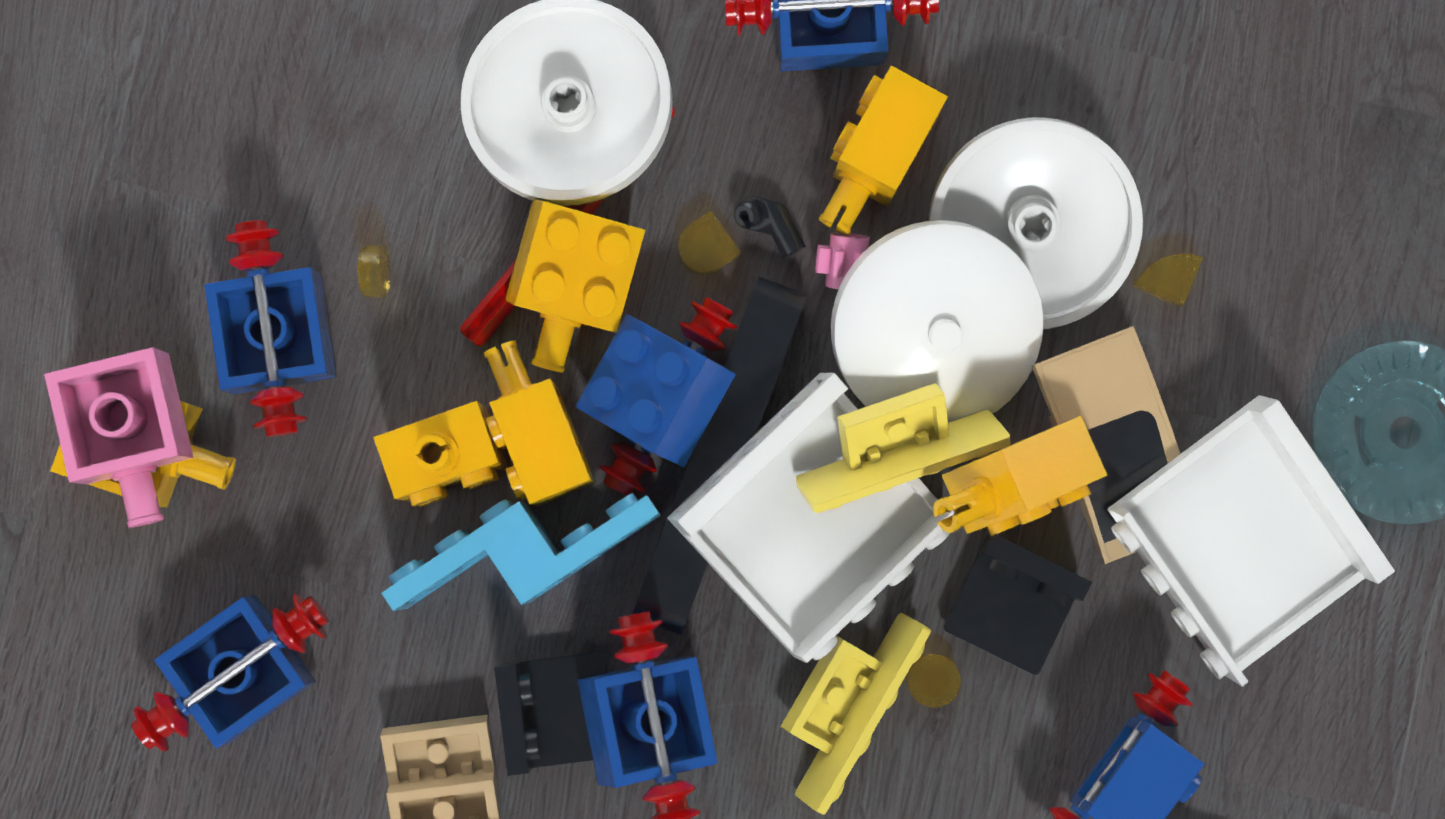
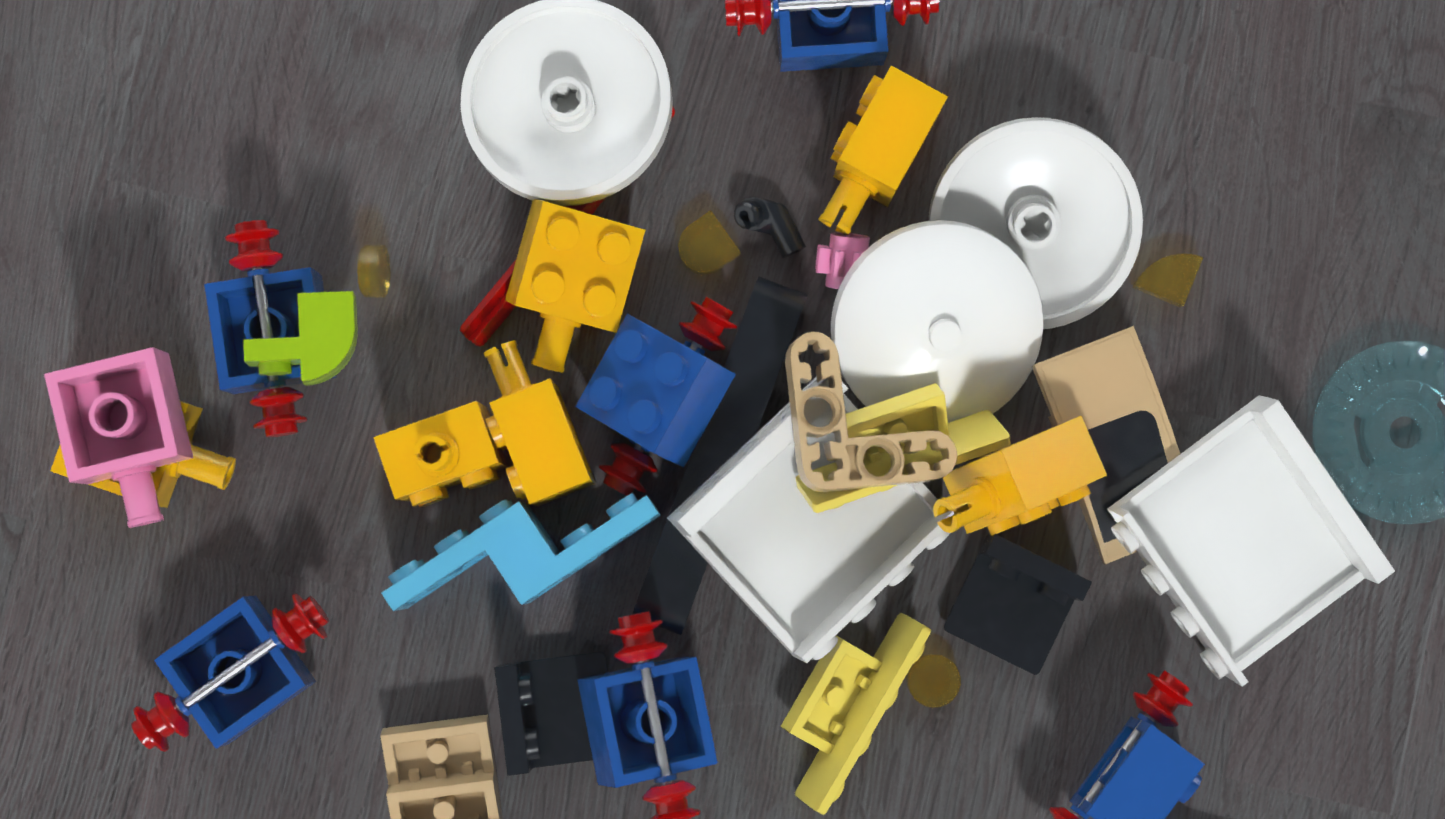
(324, 342): none -> lime brick
(850, 451): none -> tan beam

